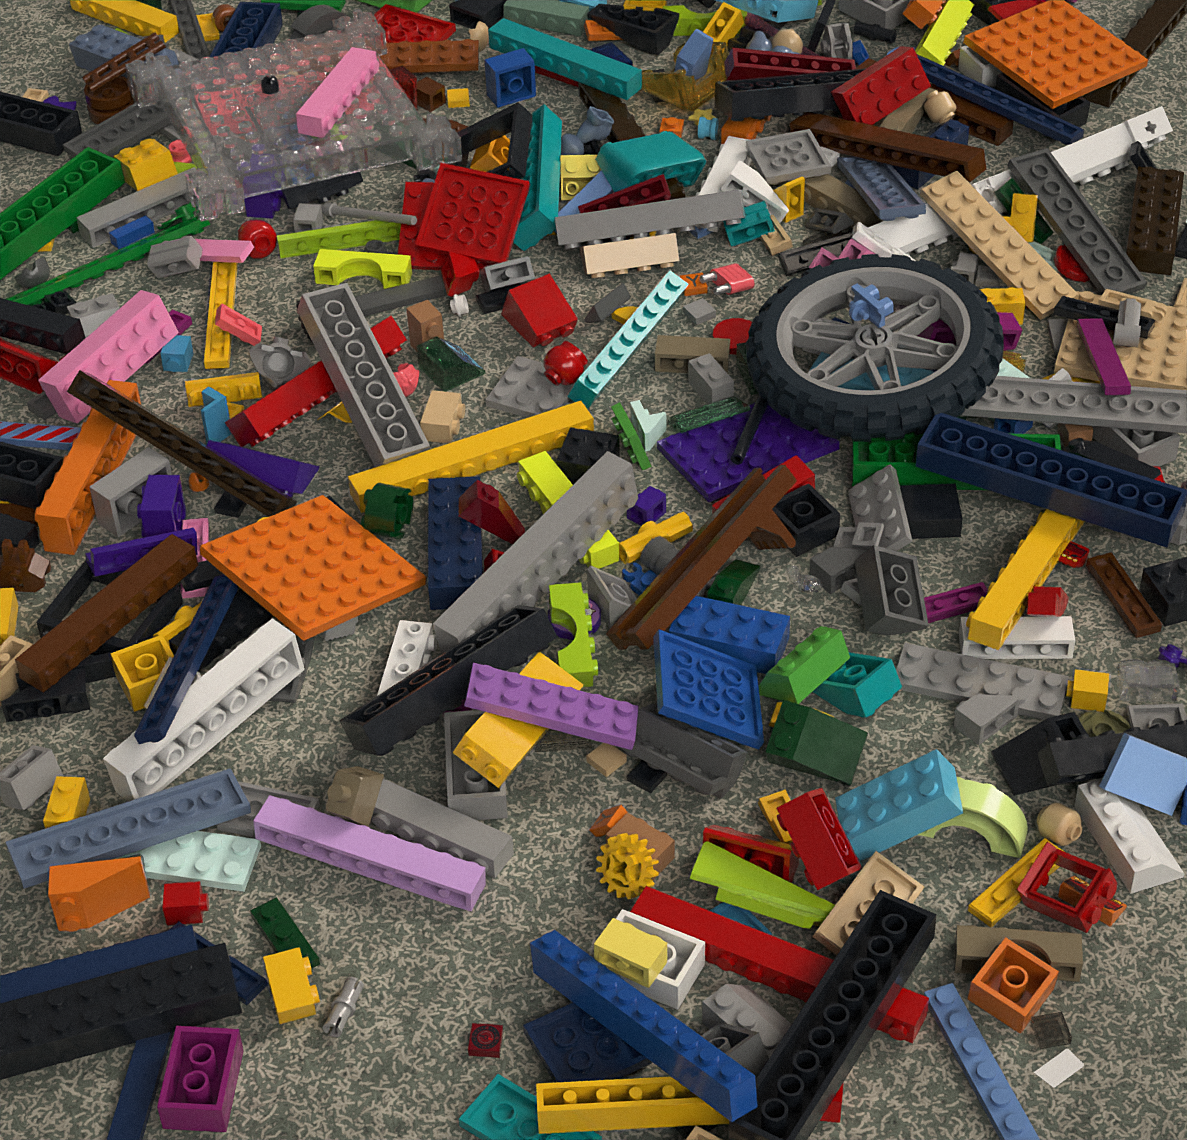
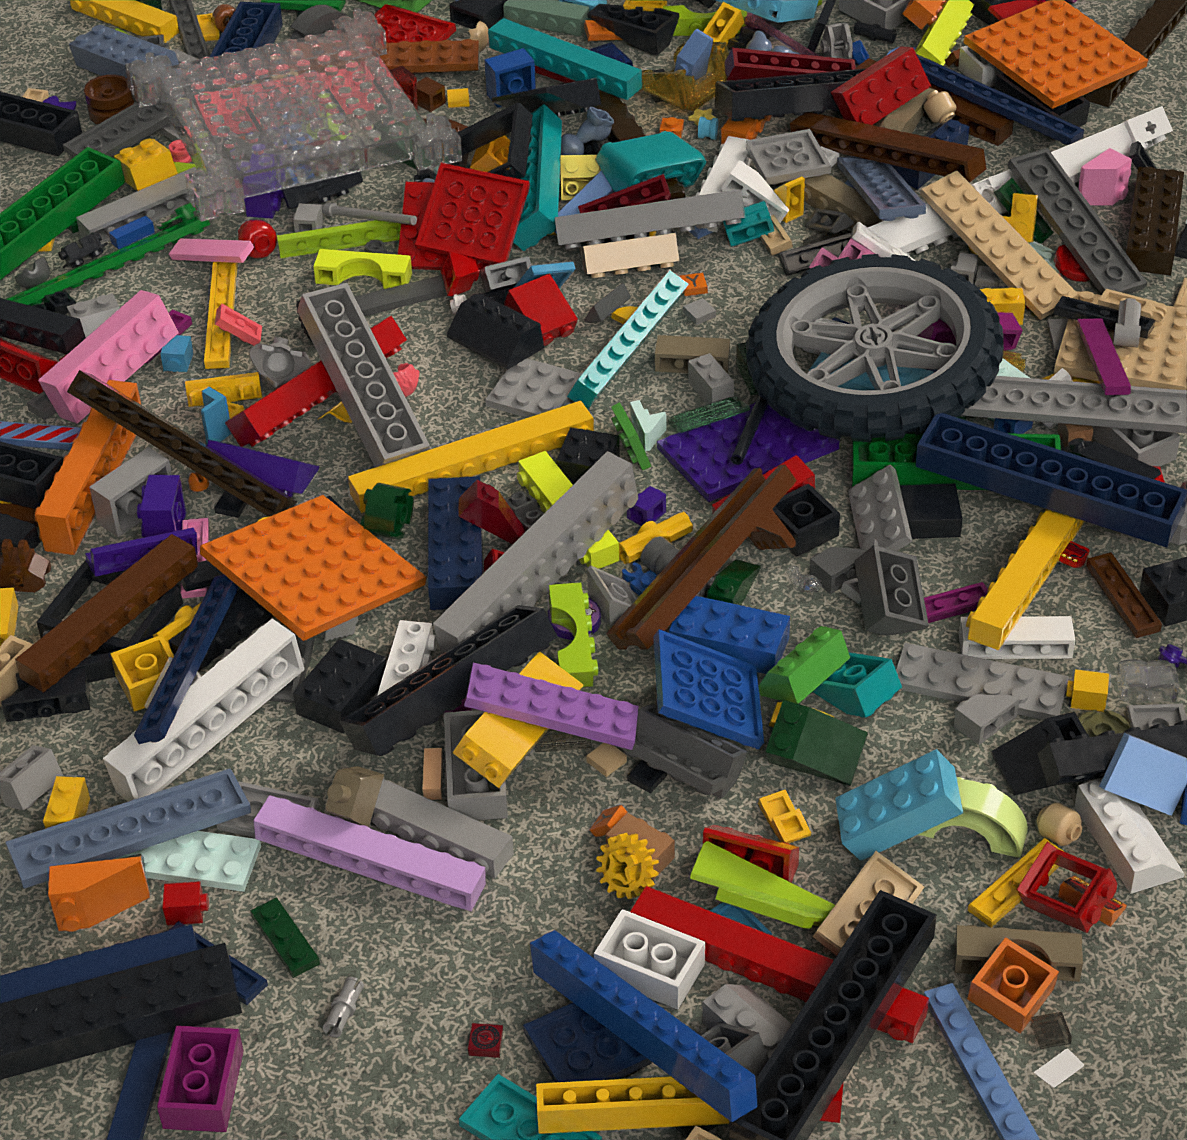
(90, 247): none -> black hinge
(112, 64): reddish brown bar -> none
(174, 257): light grey brick -> none
(269, 85): black hinge -> none
(290, 985): yellow brick -> none
(337, 92): bright pink brick -> none
(339, 684): none -> black brick
(424, 323): medium nougat brick -> none
(433, 773): none -> light nougat piece
(442, 416): tan brick -> none
(447, 363): clear green slope -> none
(495, 331): none -> black slope
(525, 508): none -> dark grey slope
(558, 98): none -> black slope
(559, 271): none -> dark azure tile
(564, 364): red piece -> none
(631, 952): light yellow brick -> none
(729, 279): coral piece -> none
(734, 329): red tile -> none
(789, 39): tan hair -> none
(818, 838): red brick -> none
(859, 537): light grey slope -> none
(867, 306): medium blue hips -> none
(1047, 601): red slope -> none
(1105, 178): none -> bright pink slope

